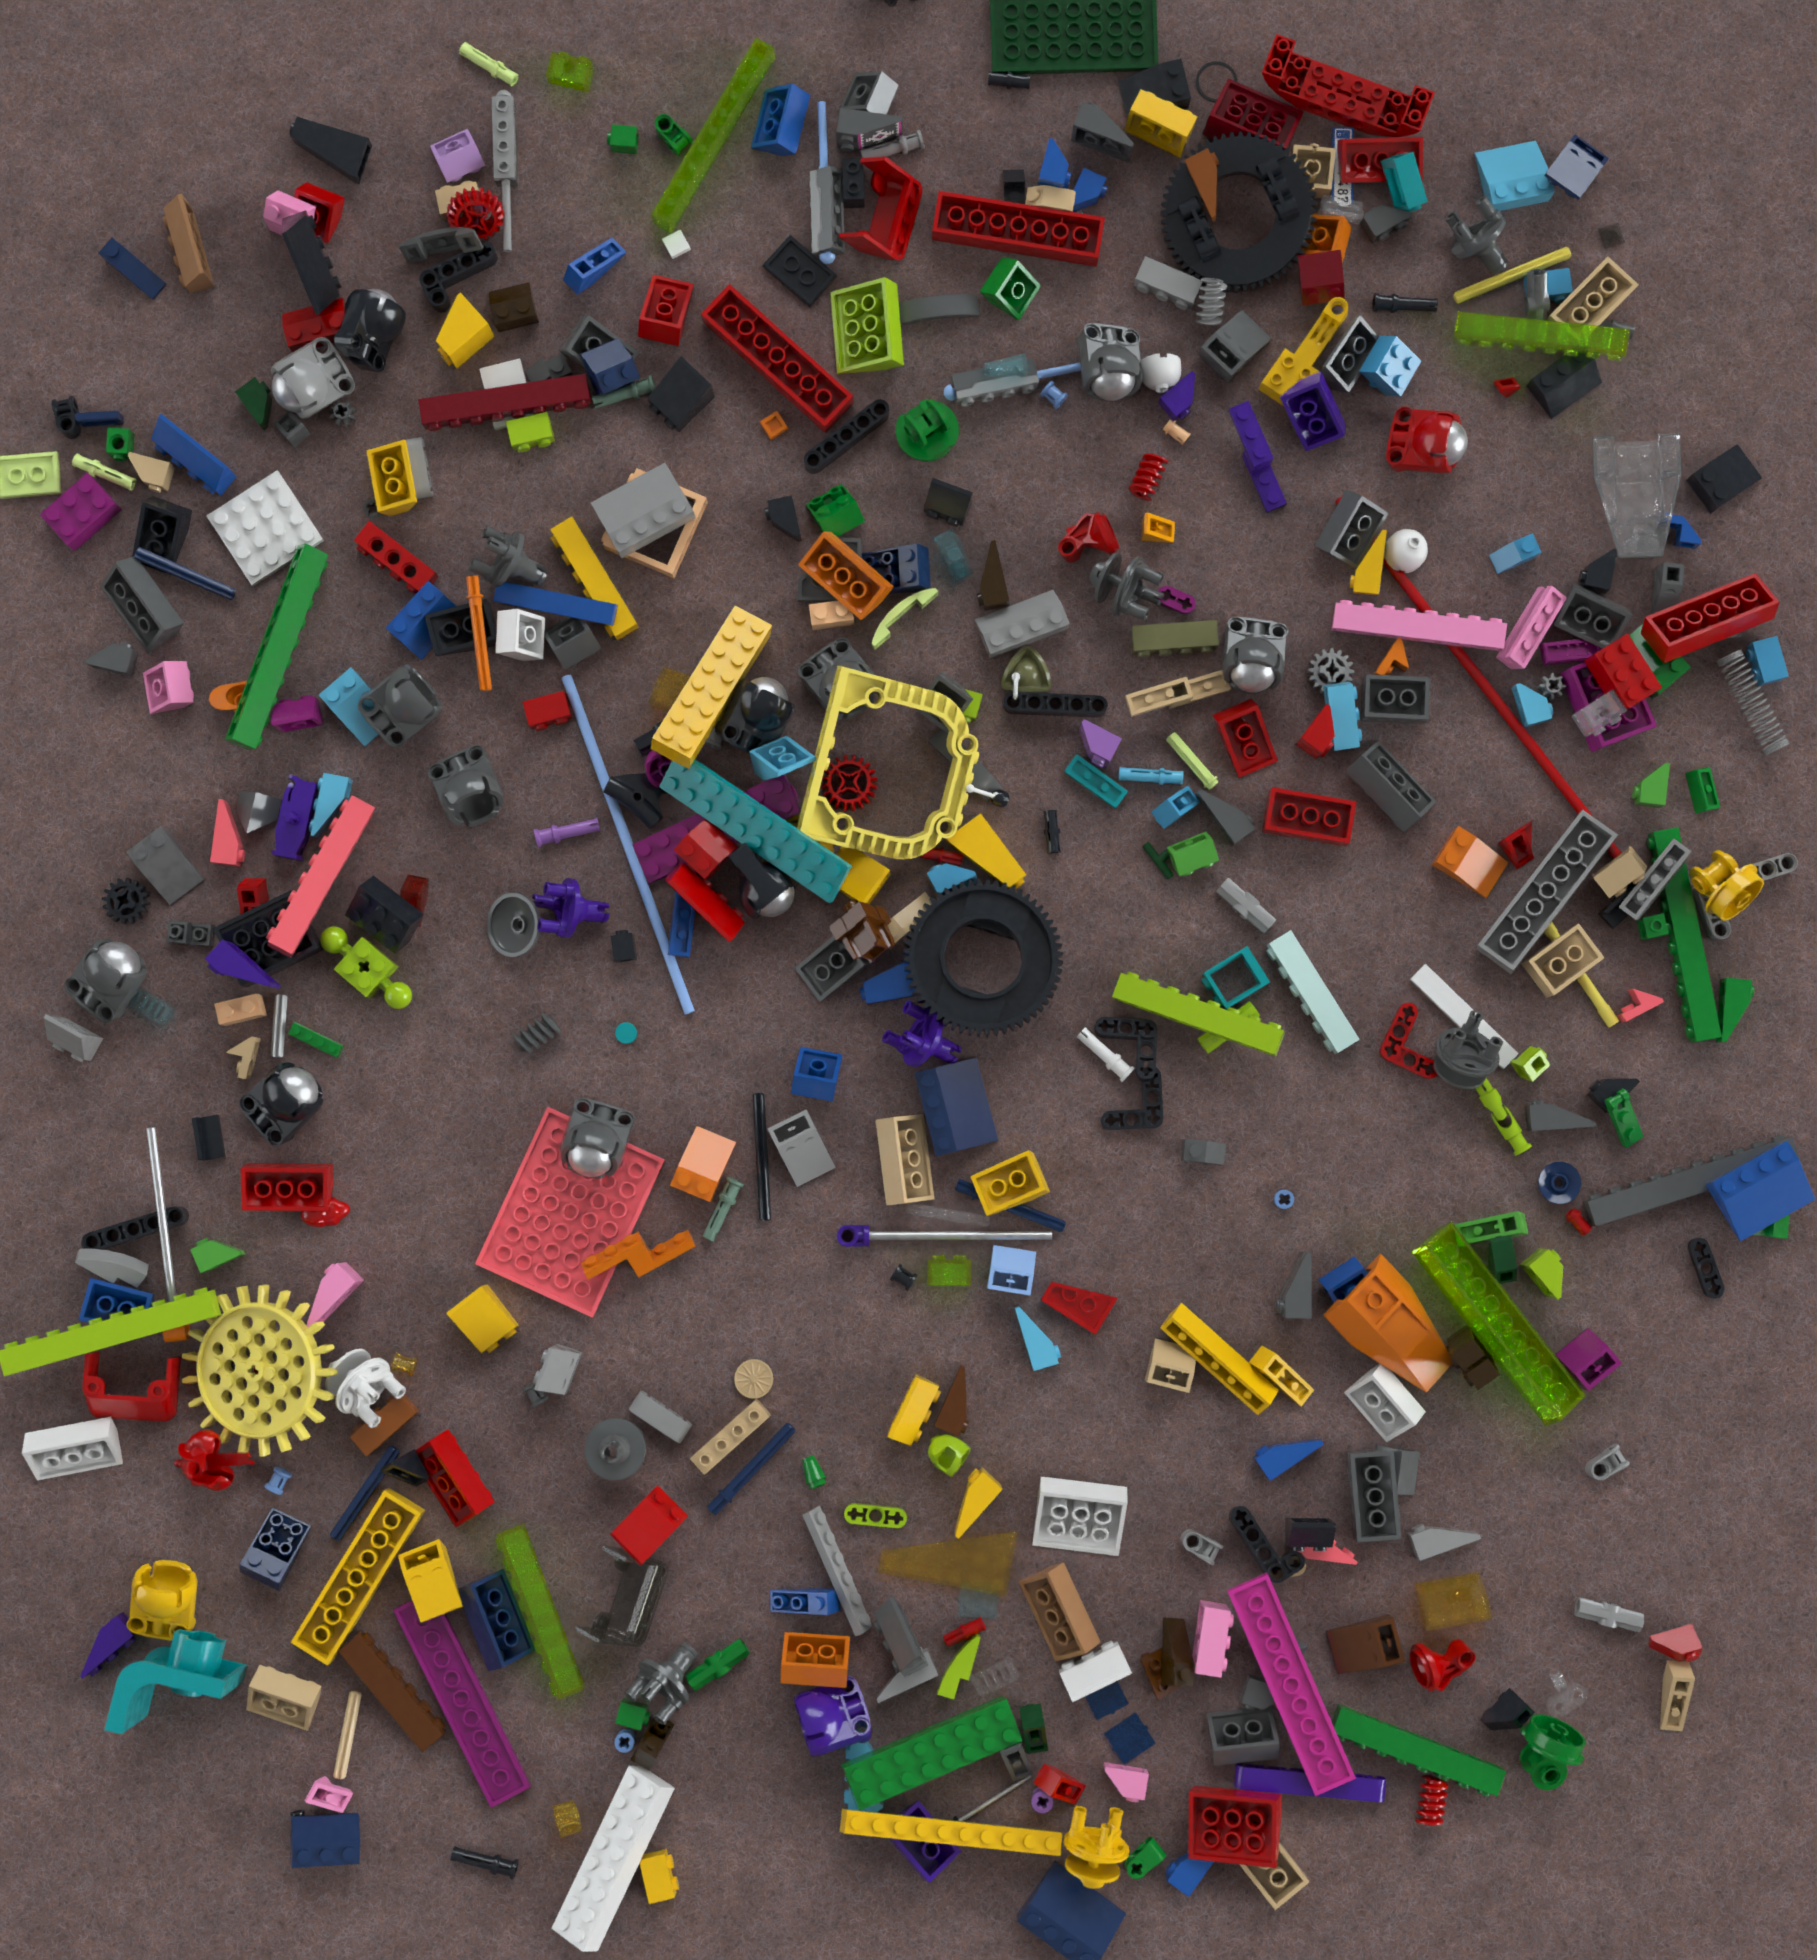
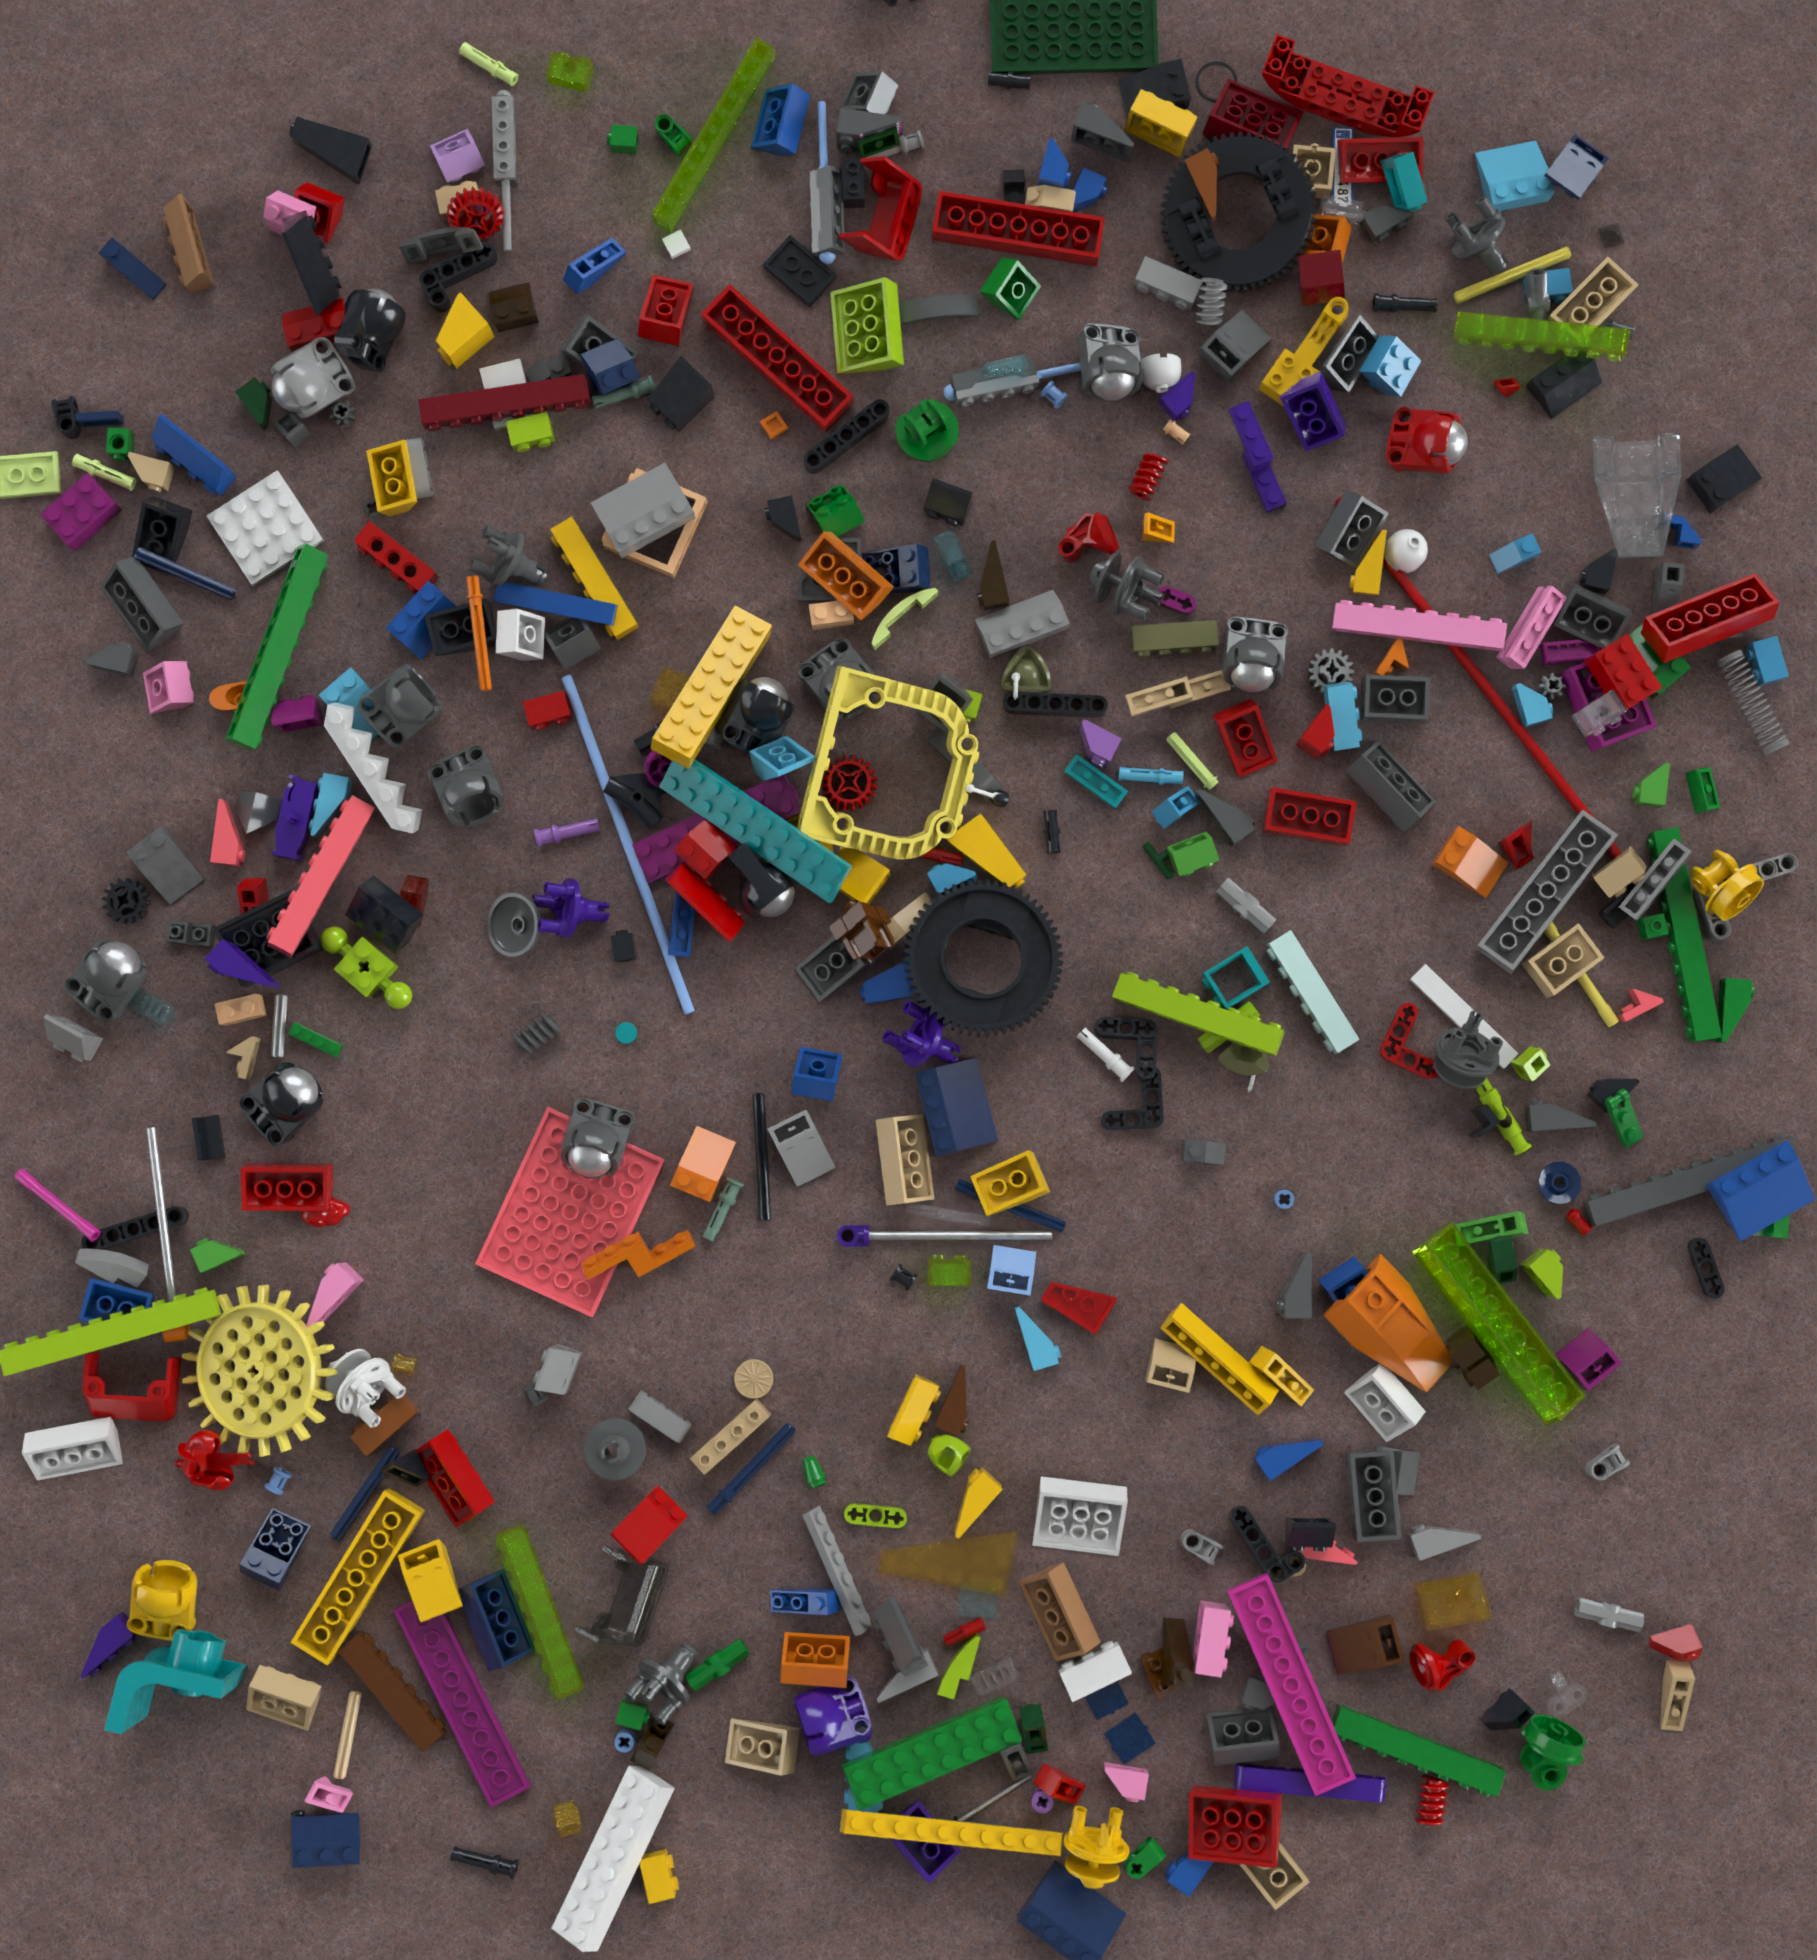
(81, 1224): none -> dark pink piece
(370, 768): none -> white brick
(483, 1319): yellow slope -> none
(762, 1746): none -> tan slope
(878, 142): none -> dark green slope
(1244, 1061): none -> olive hat
(1487, 1119): none -> black panel

